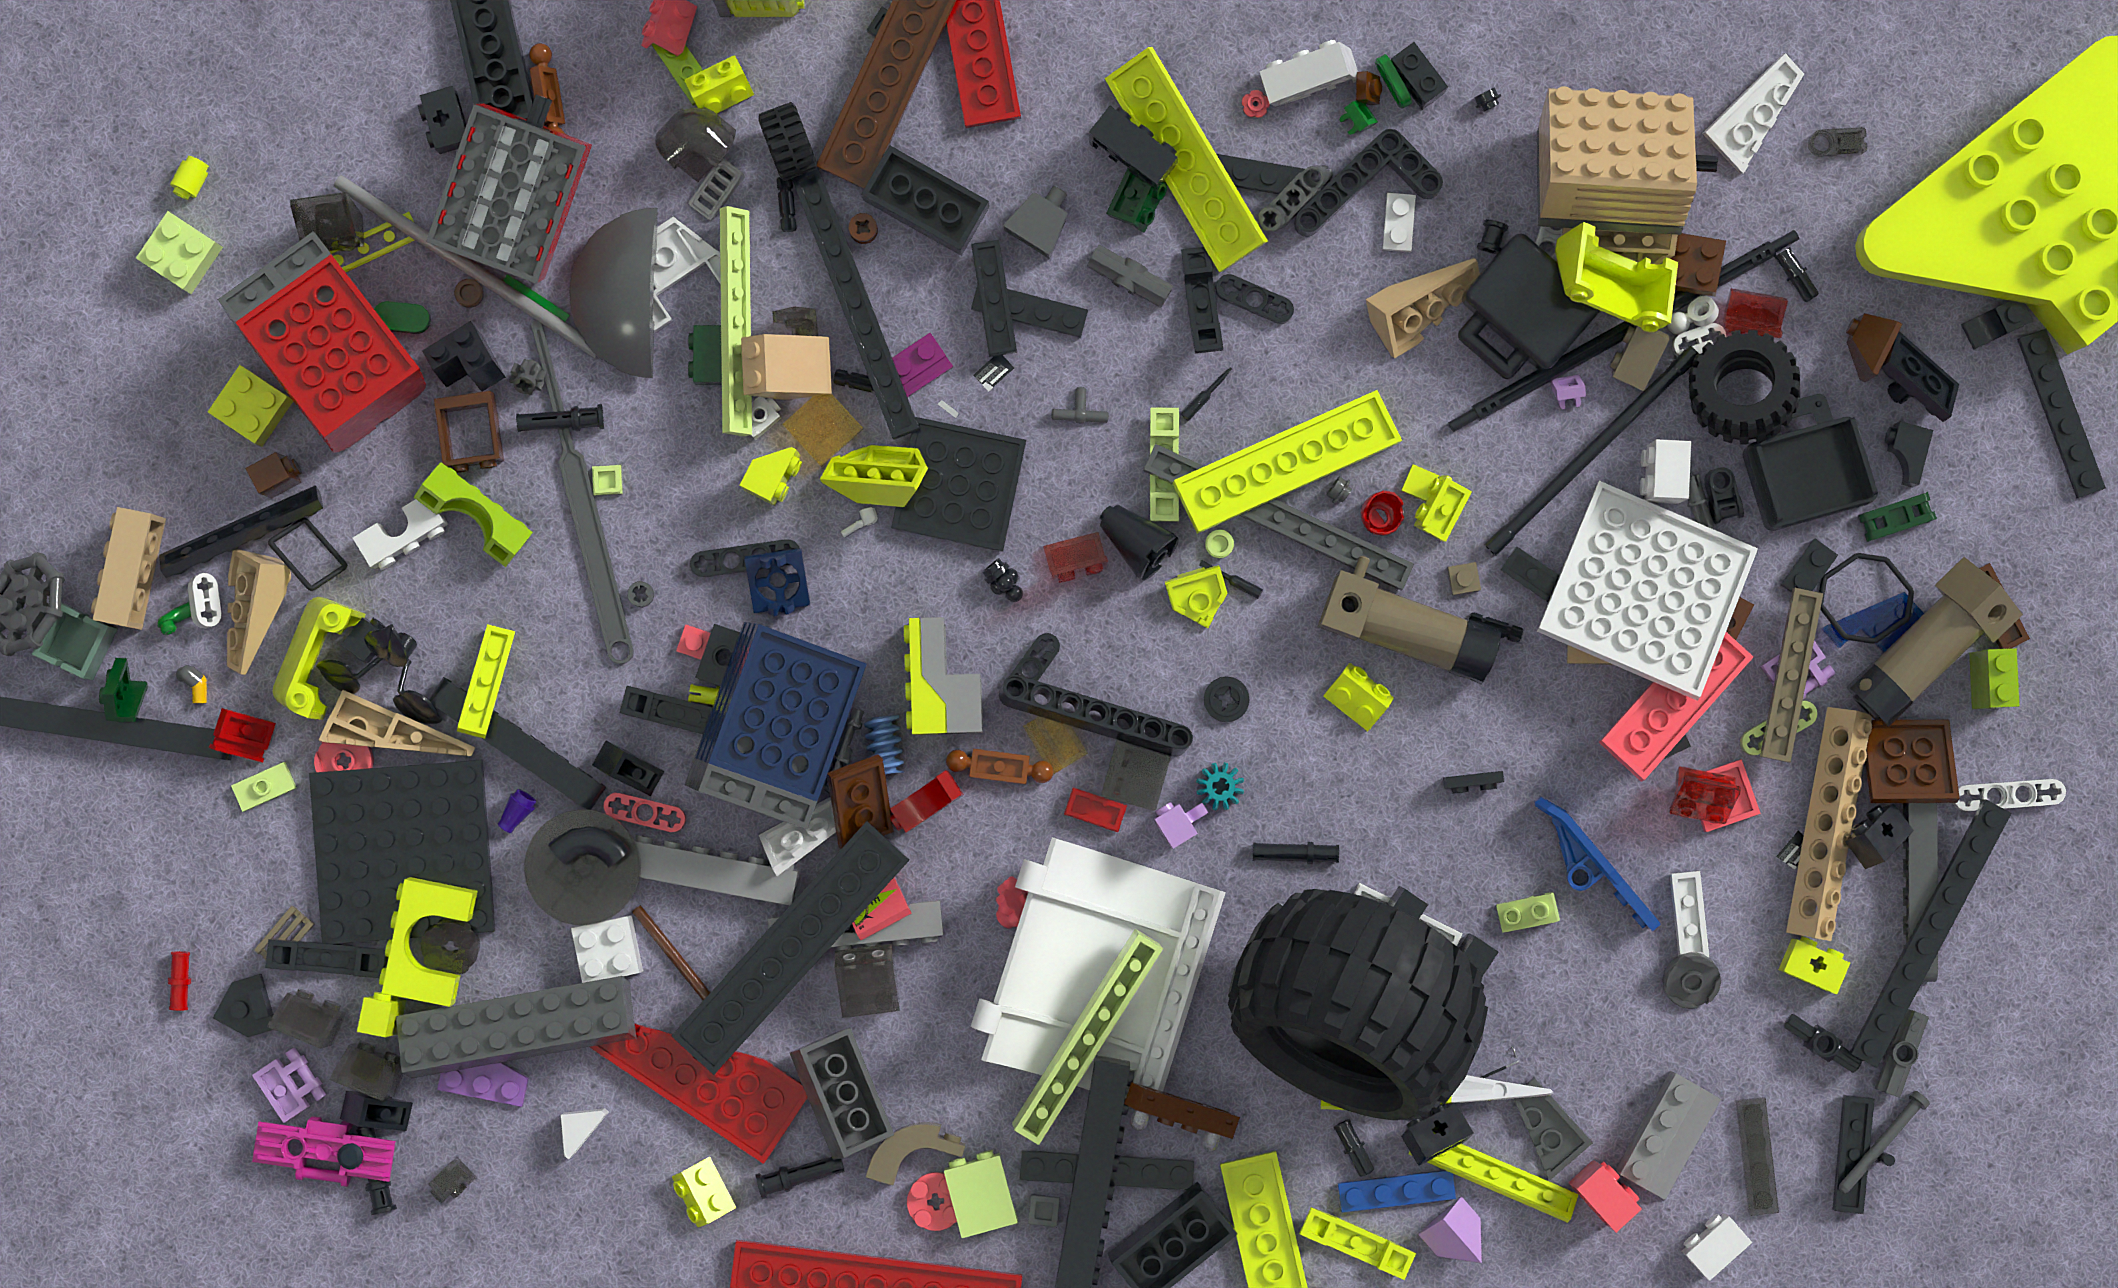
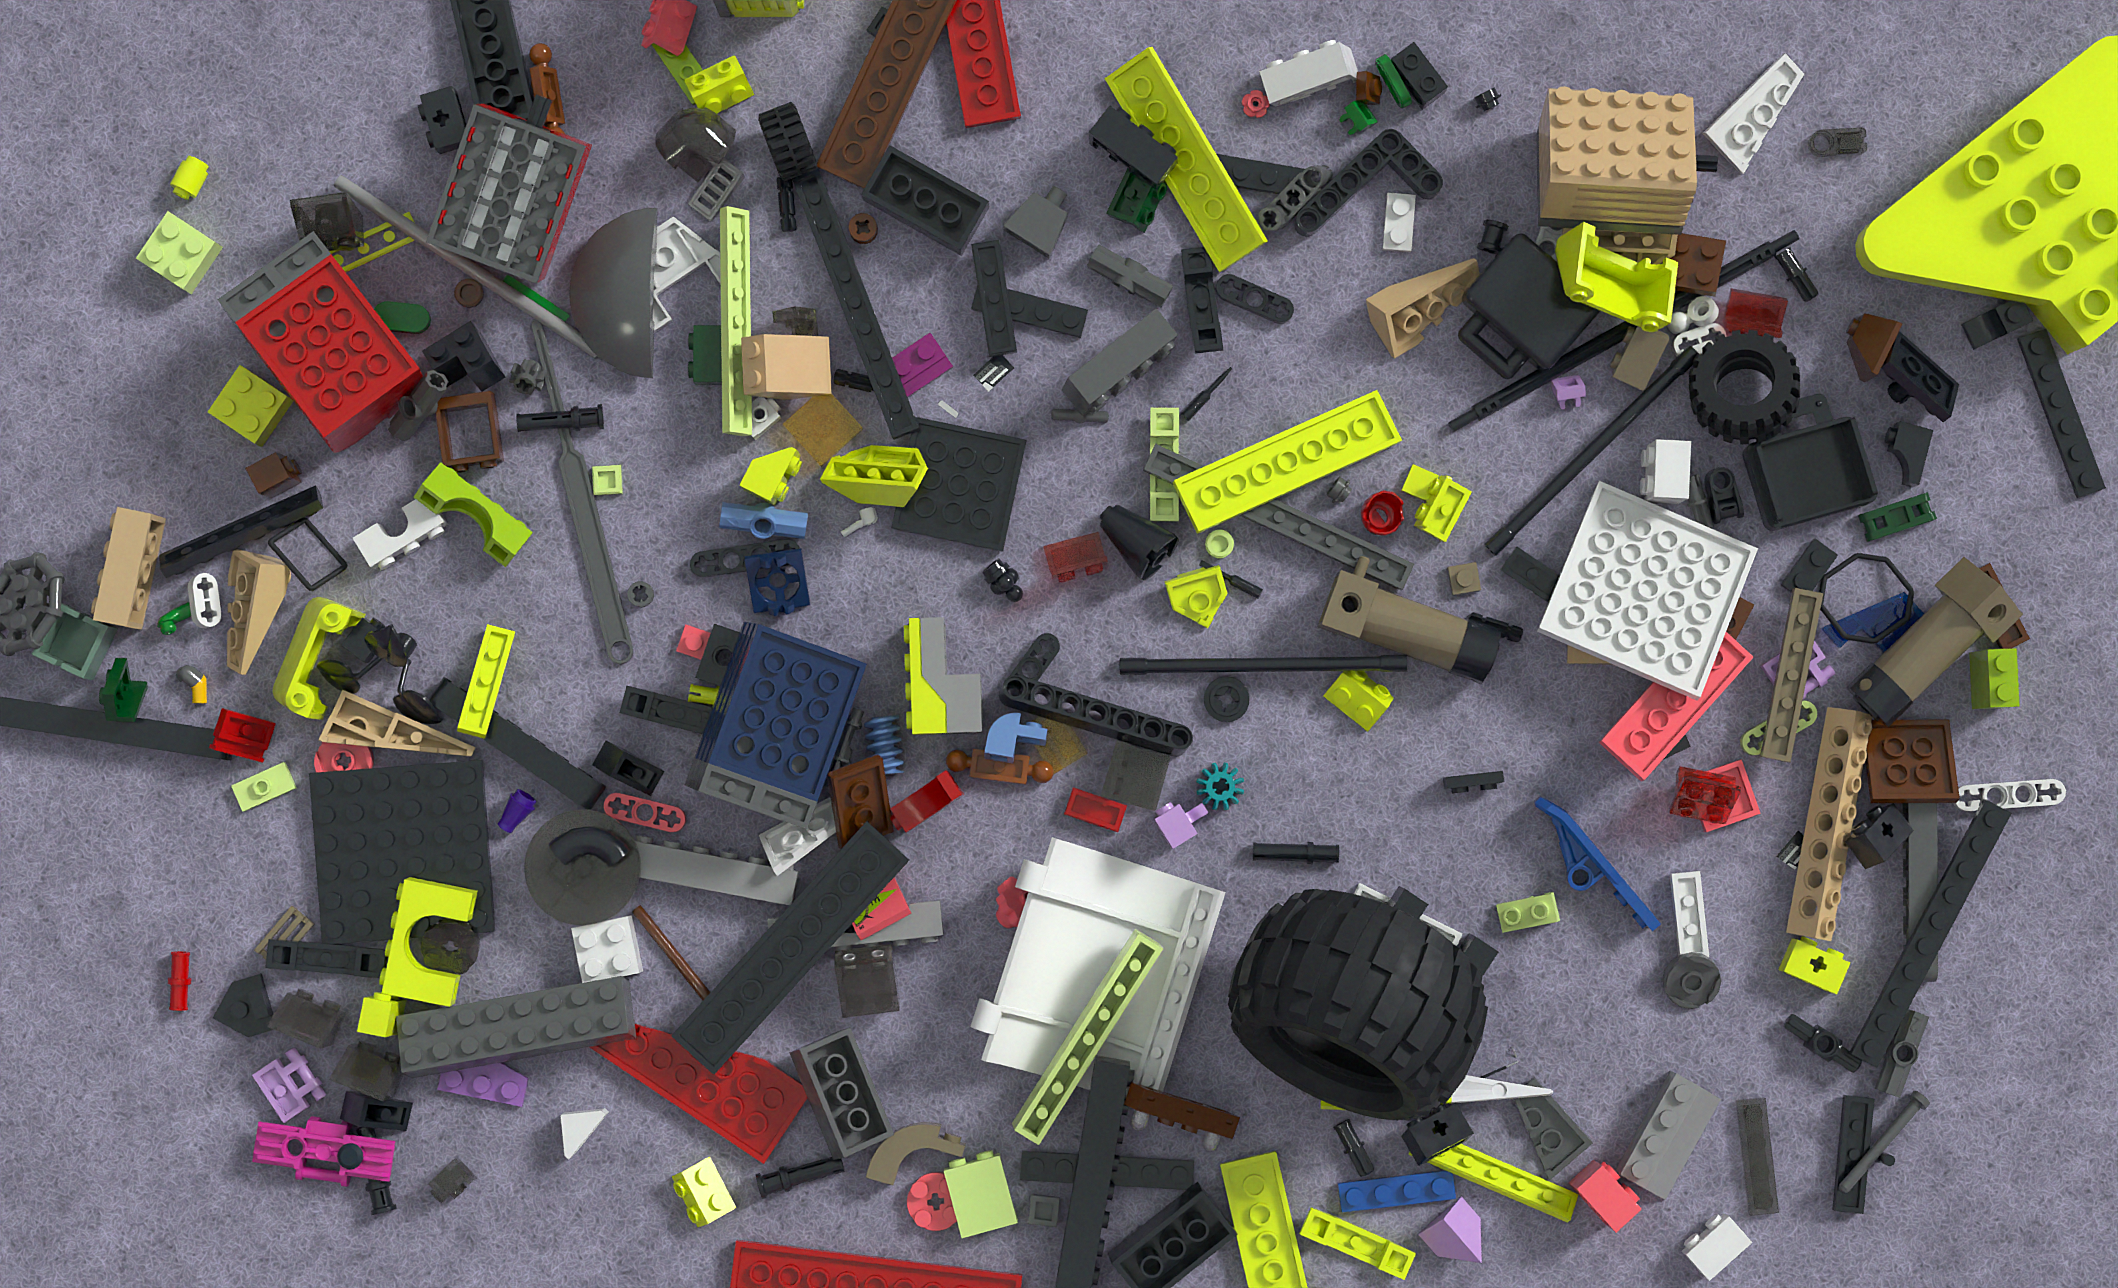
(418, 405): none -> dark grey piece
(779, 521): none -> medium blue piece
(1007, 732): none -> medium blue brick
(1119, 362): none -> dark grey brick
(1381, 663): none -> black piece

